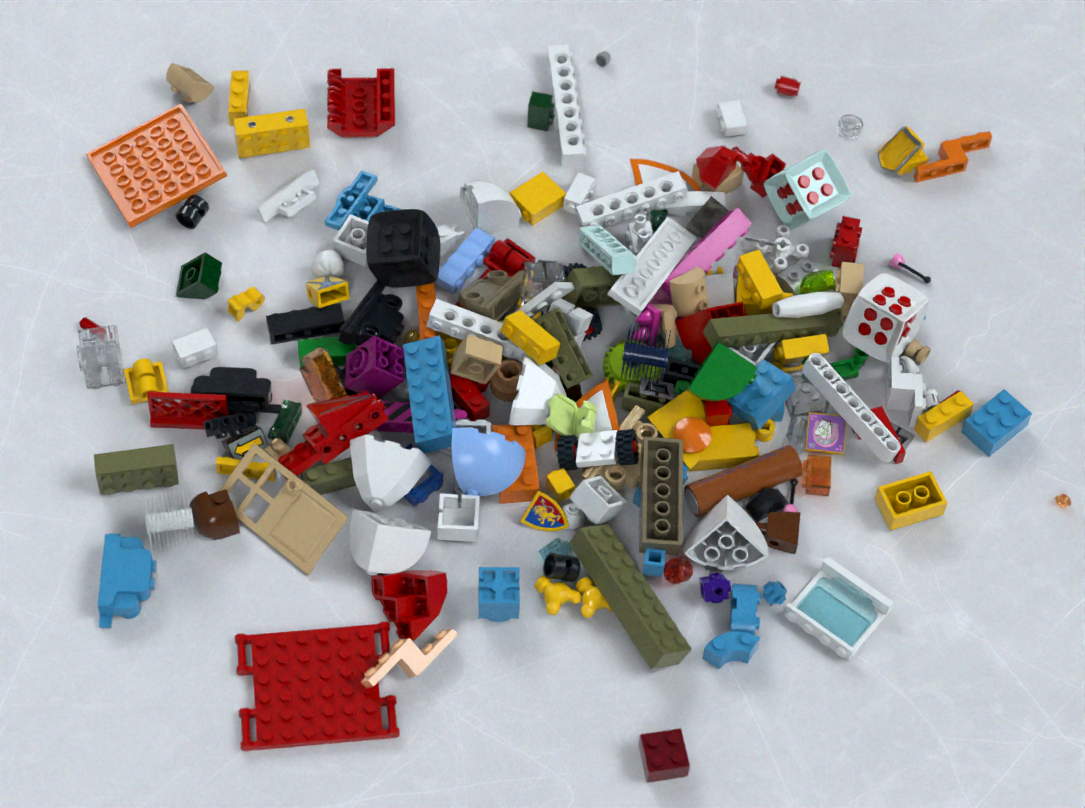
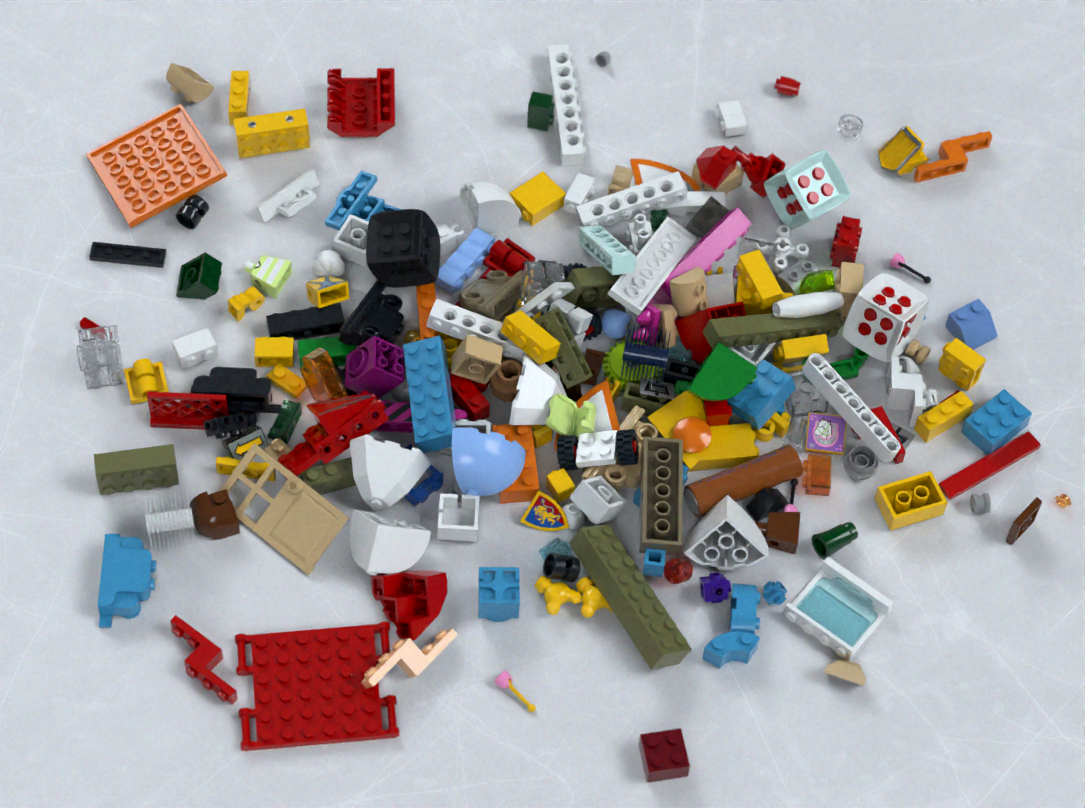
(128, 254): none -> black tile
(203, 660): none -> red bracket
(269, 274): none -> yellowish green torso
(274, 350): none -> yellow brick
(287, 381): none -> yellow plate
(360, 278): none -> white sticker
(505, 681): none -> hinge
(595, 361): none -> reddish brown slope
(615, 323): none -> light blue hair
(621, 179): none -> tan slope
(781, 423): none -> yellow tile
(834, 539): none -> dark green plant
(846, 670): none -> tan slope
(861, 463): none -> light grey piece
(961, 364): none -> yellow brick
(972, 324): none -> medium blue slope
(980, 503): none -> light grey wheel
(989, 465): none -> red tile
(1024, 521): none -> reddish brown tile

